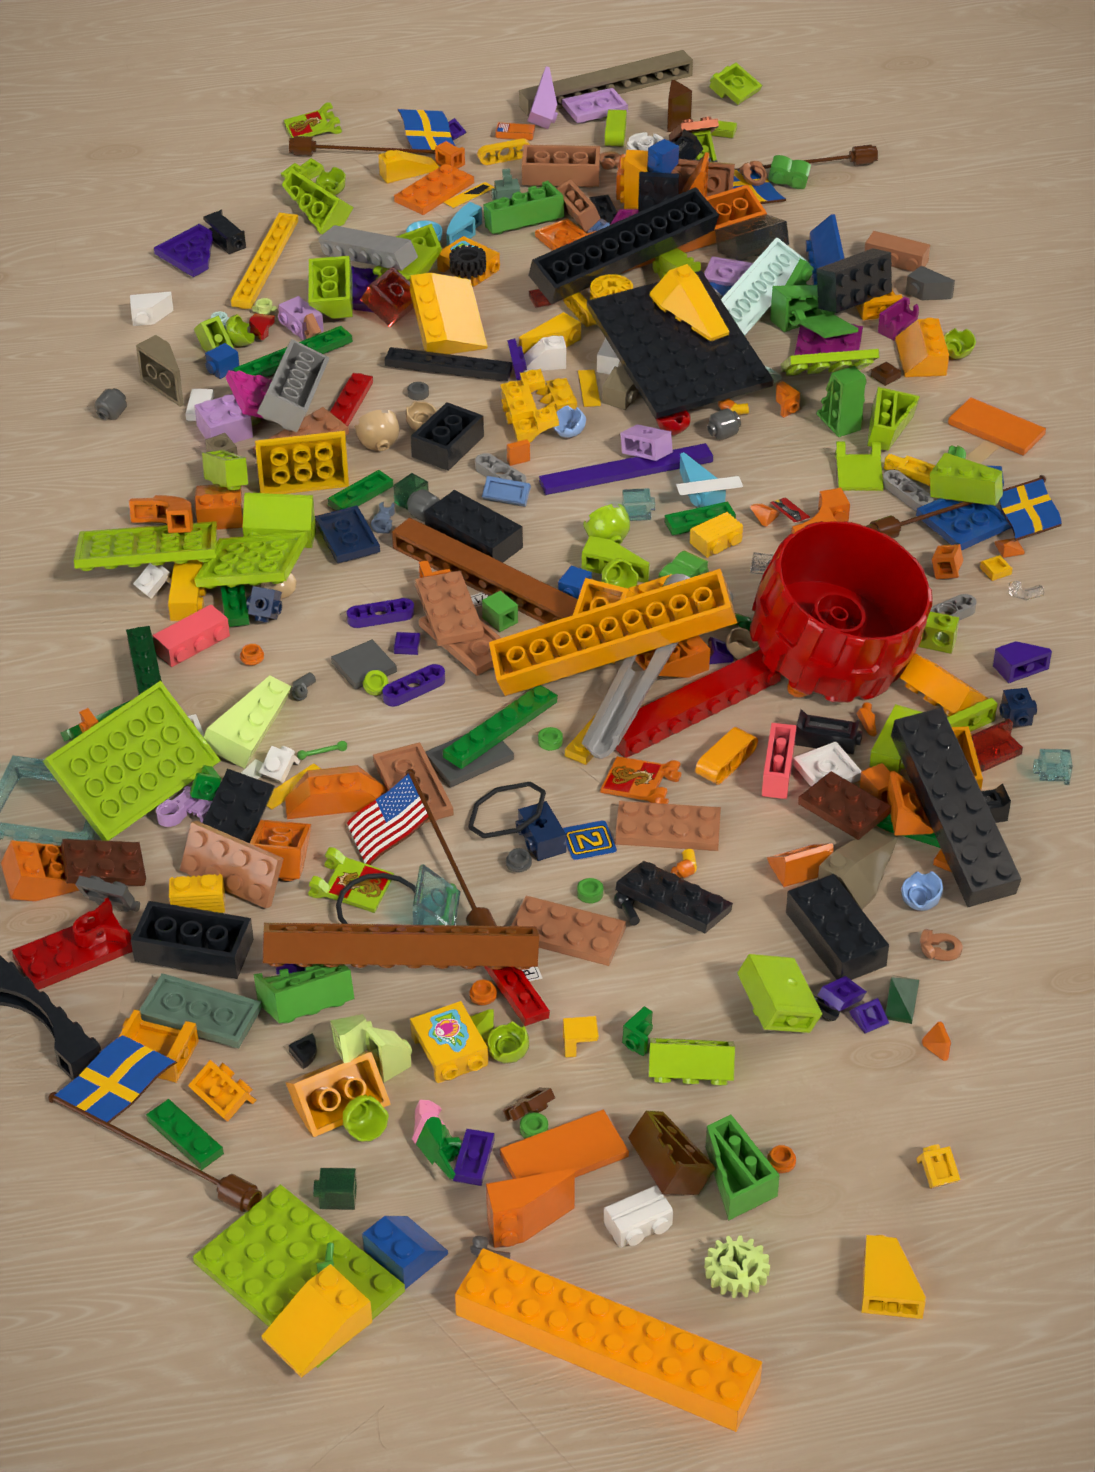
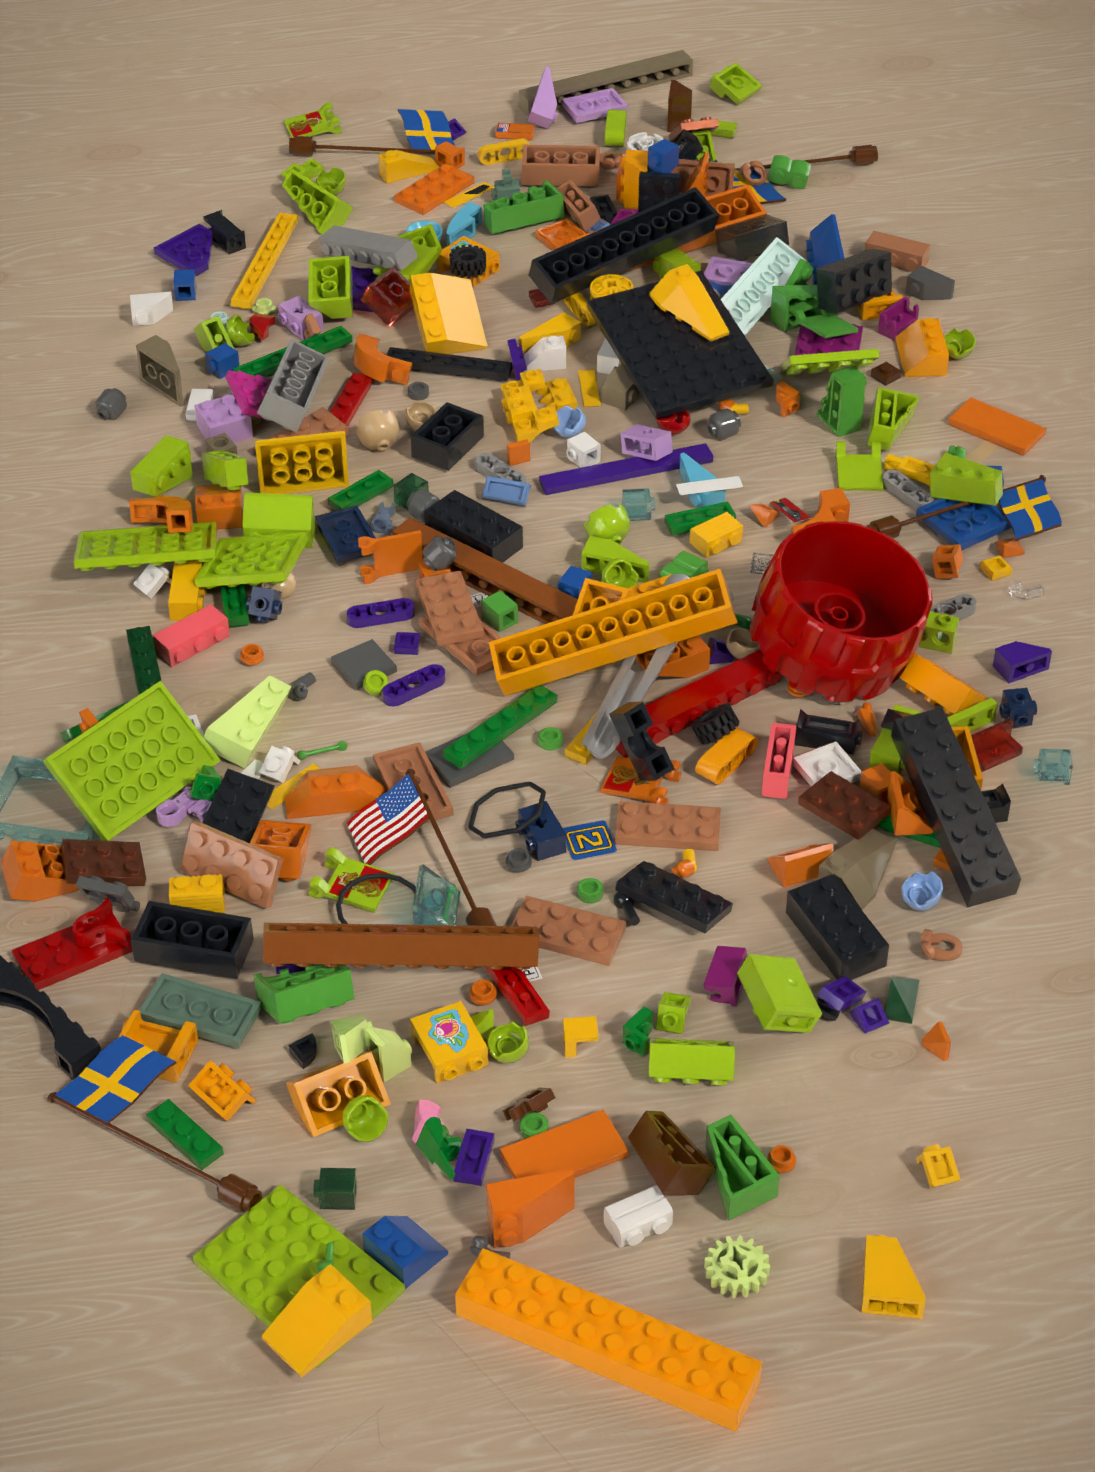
(163, 467): none -> lime wedge
(184, 285): none -> blue brick
(378, 365): none -> orange arch
(391, 554): none -> orange flag
(439, 553): none -> dark grey head
(583, 450): none -> white brick
(647, 758): none -> black arch
(673, 1012): none -> lime bracket
(715, 724): none -> black tyre
(723, 974): none -> magenta hinge
(890, 716): none -> black slope

